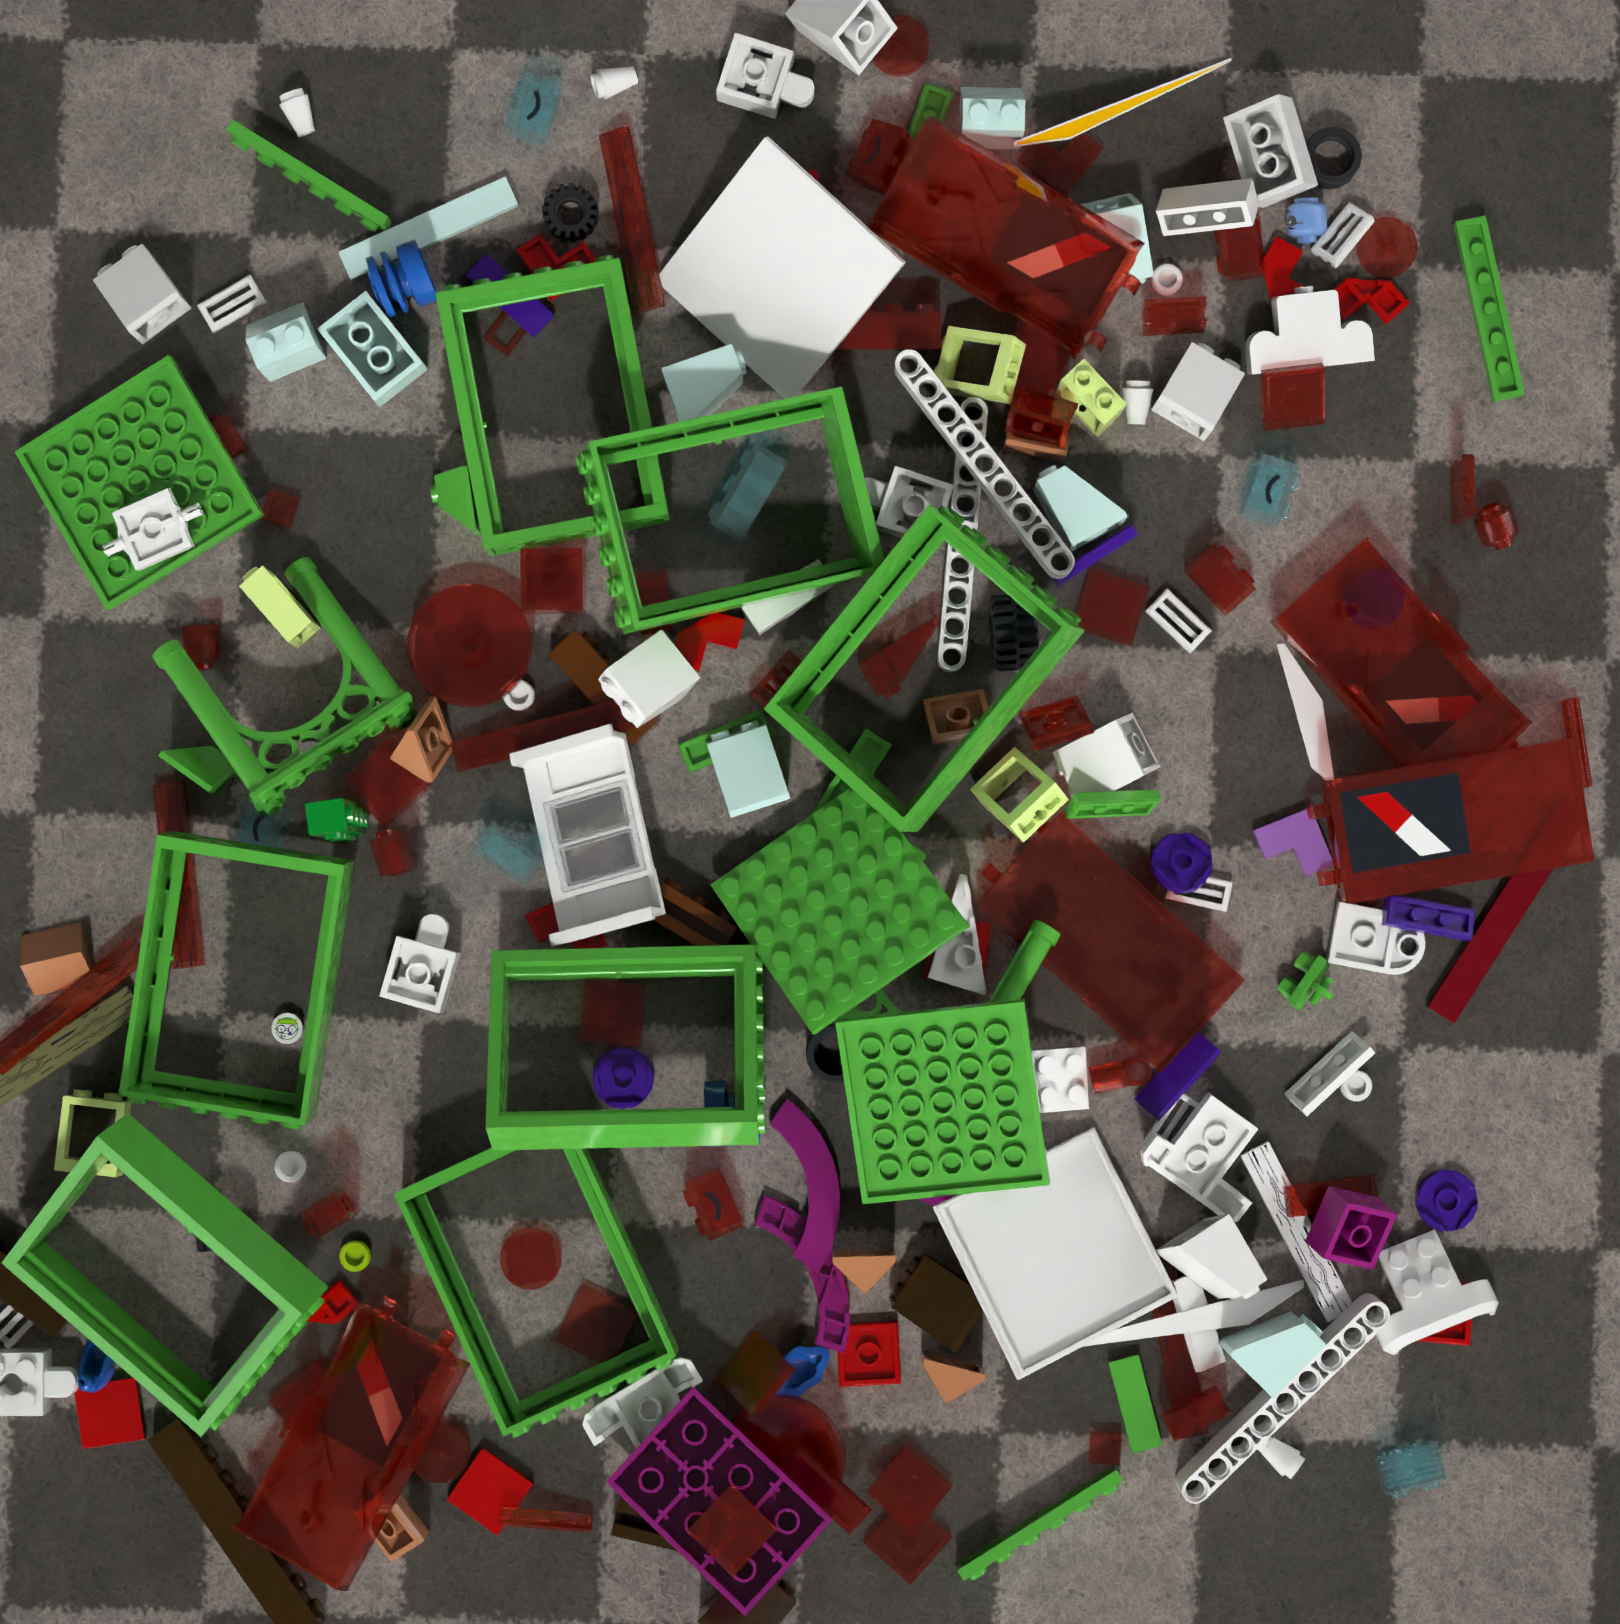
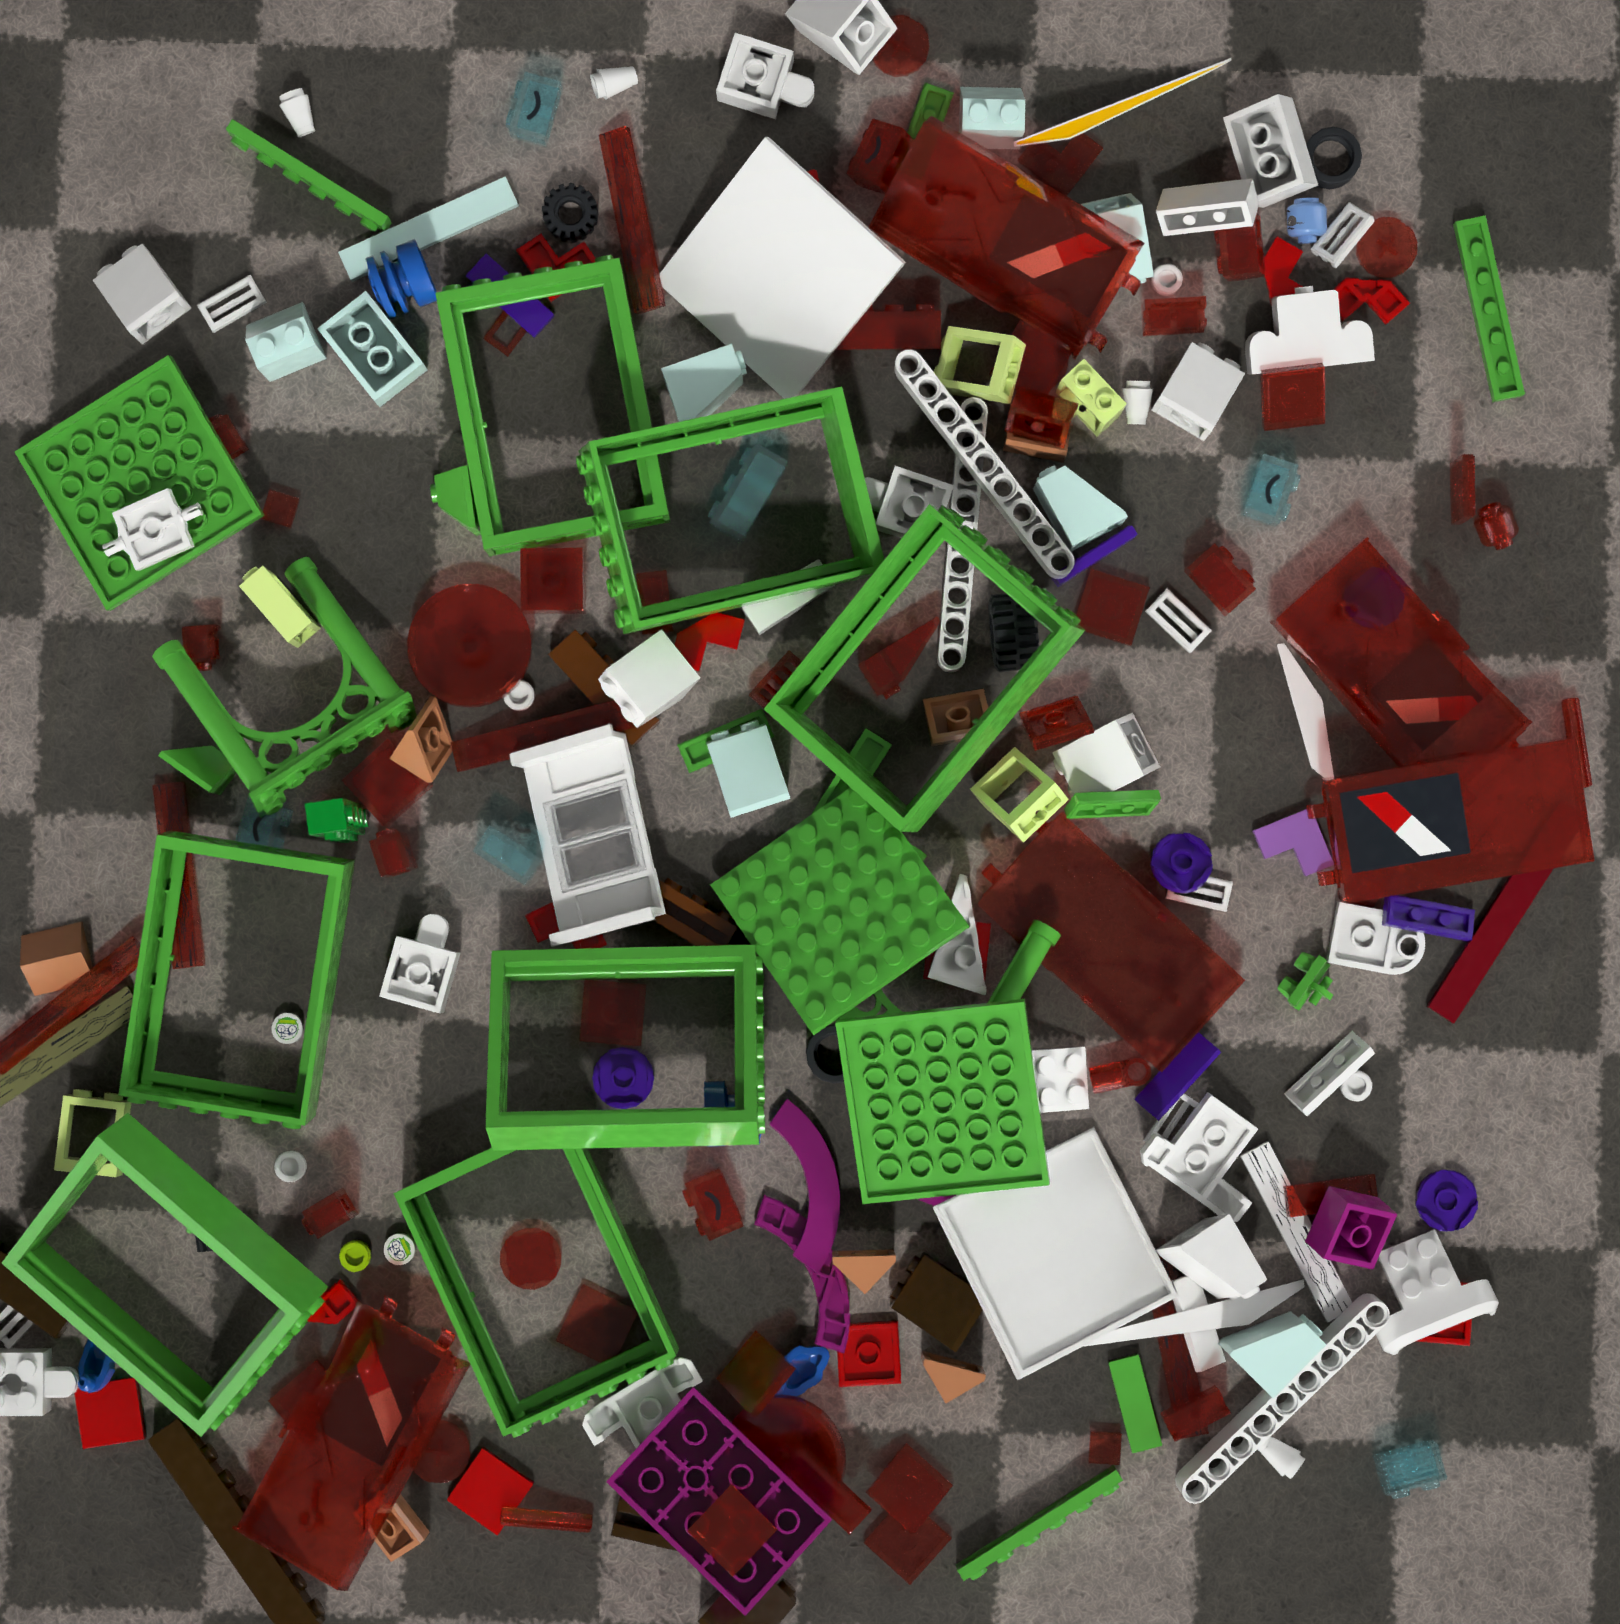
(399, 1249): none -> tile

